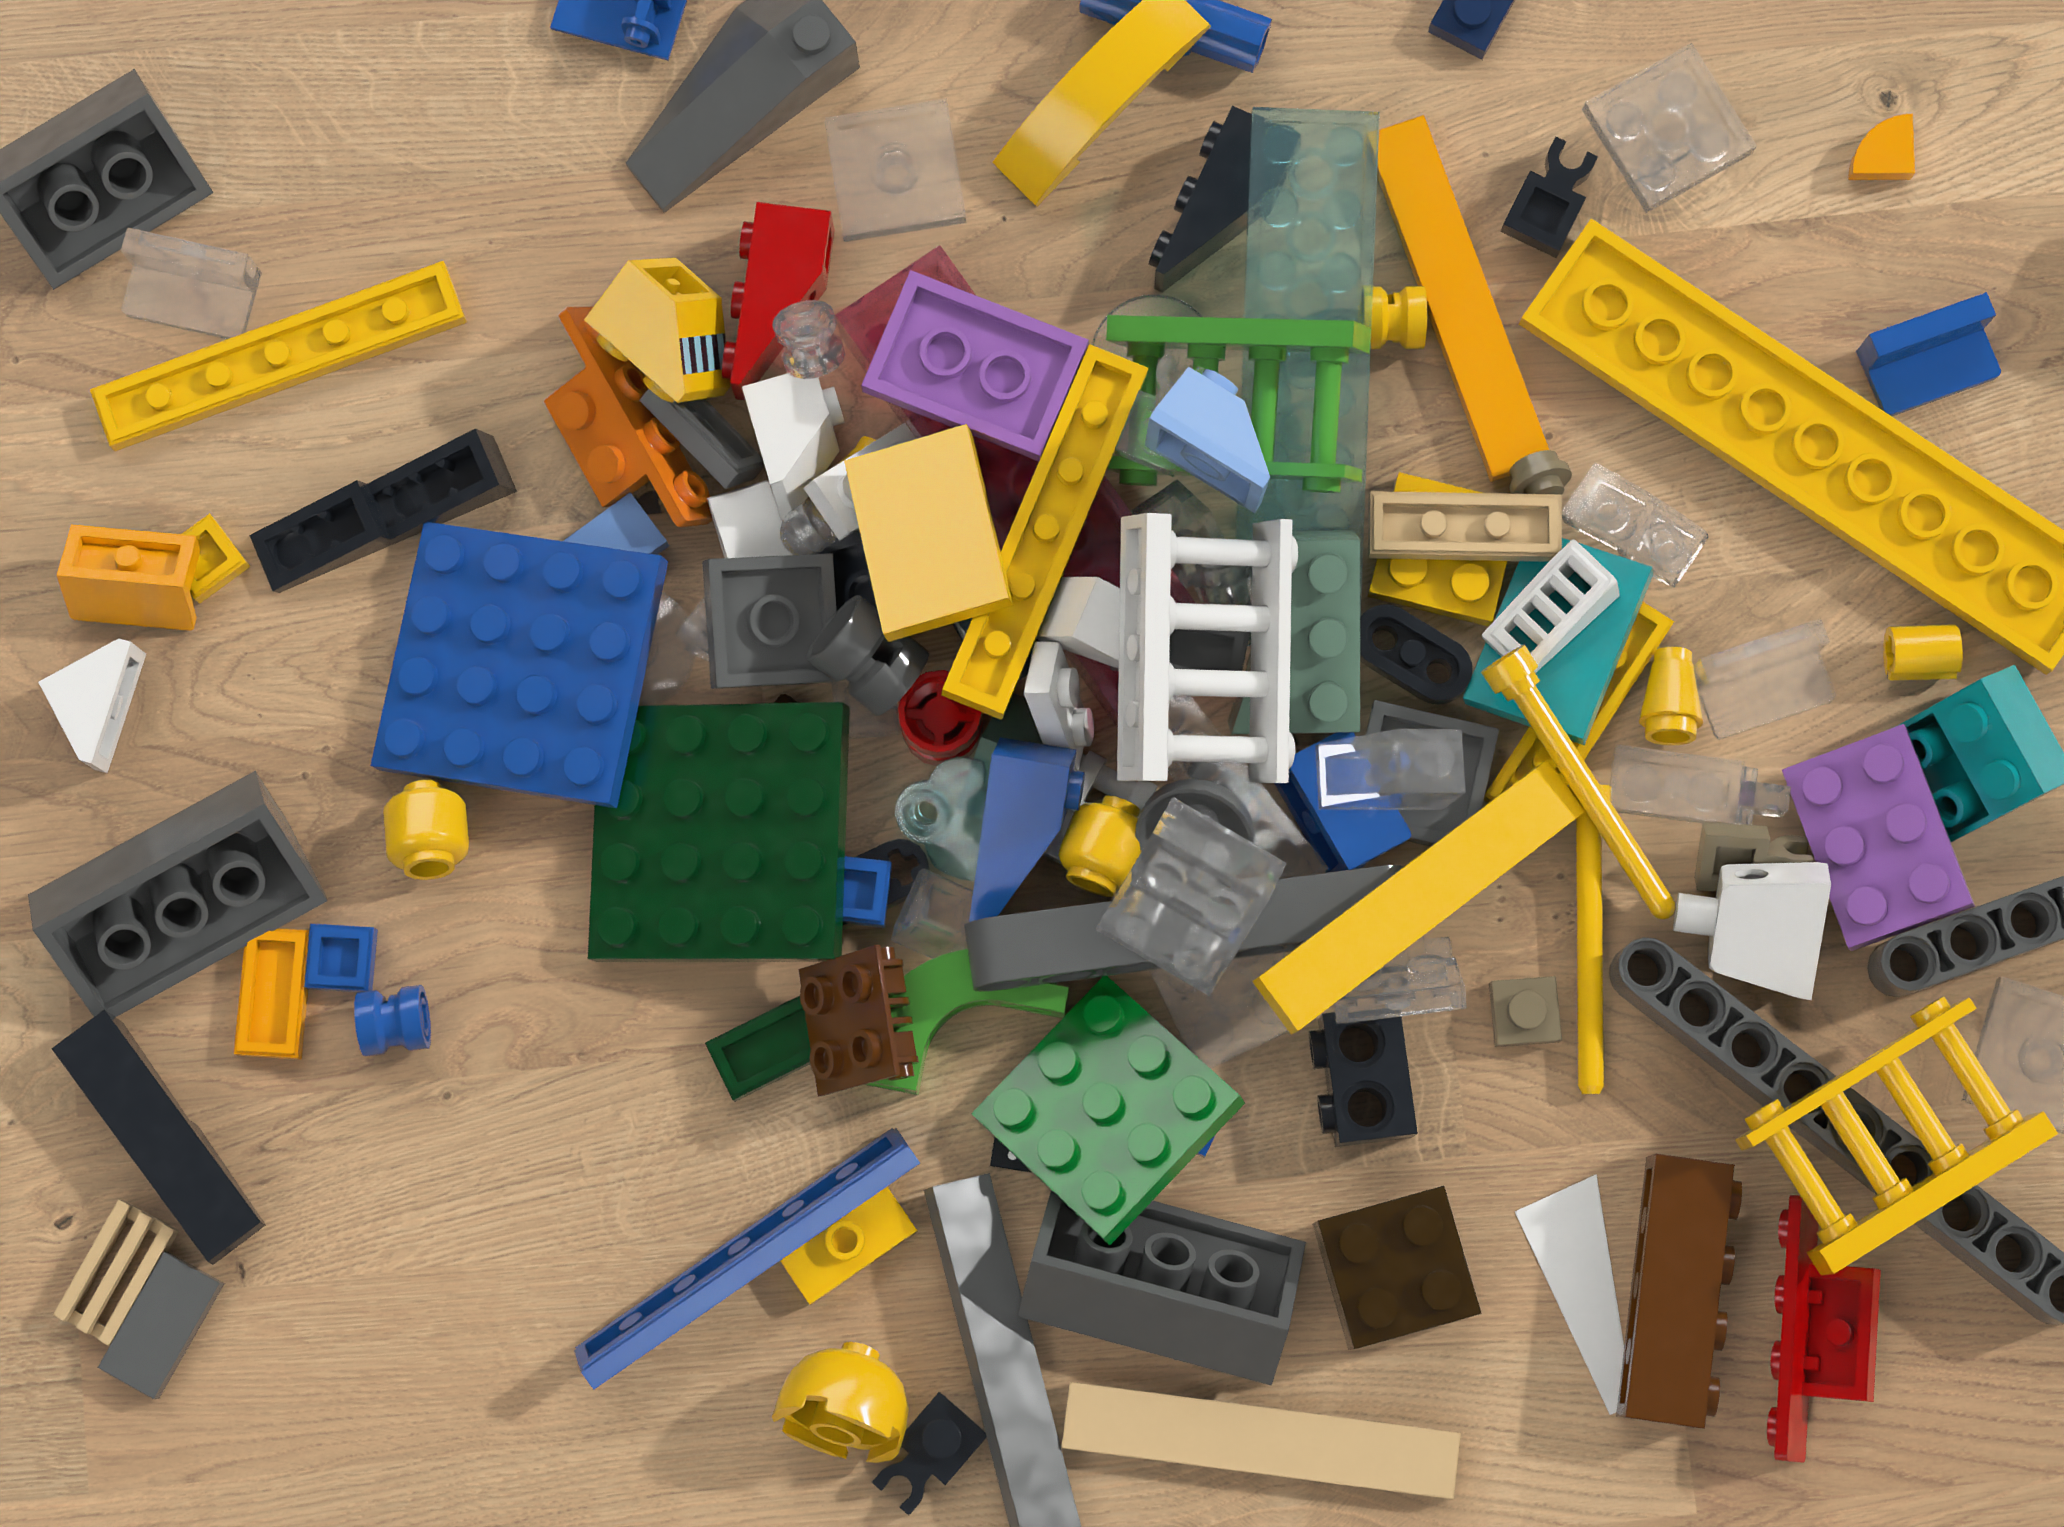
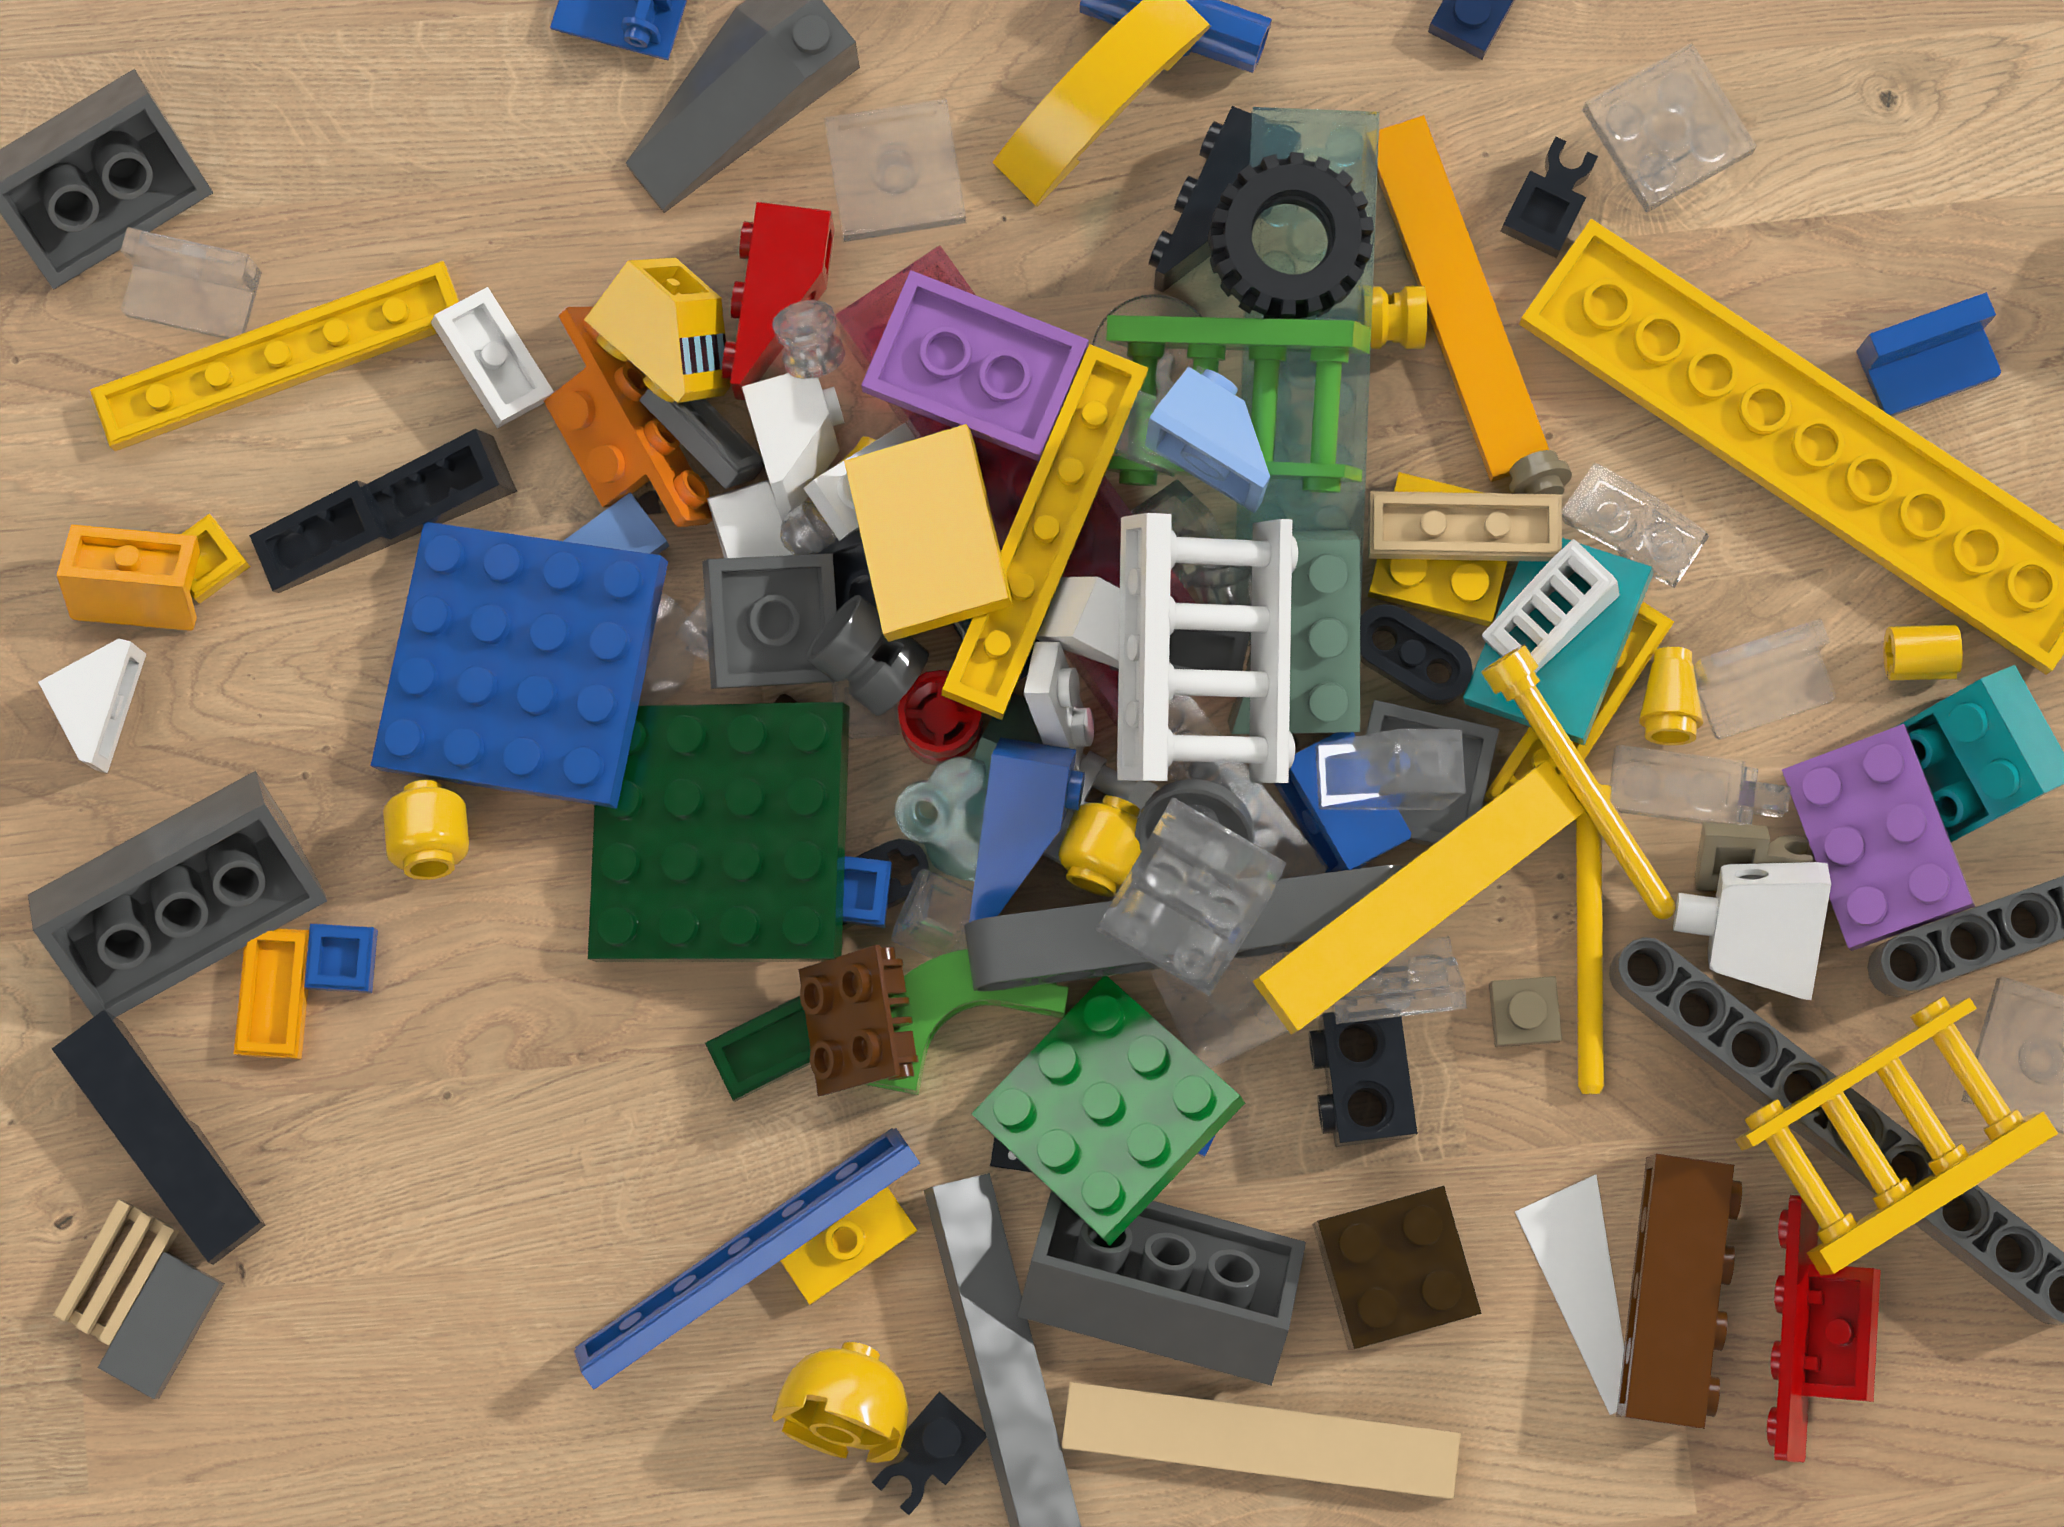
(392, 1022): blue wheel -> none
(492, 357): none -> white plate
(1307, 186): none -> black tyre
(1886, 151): light orange tile -> none

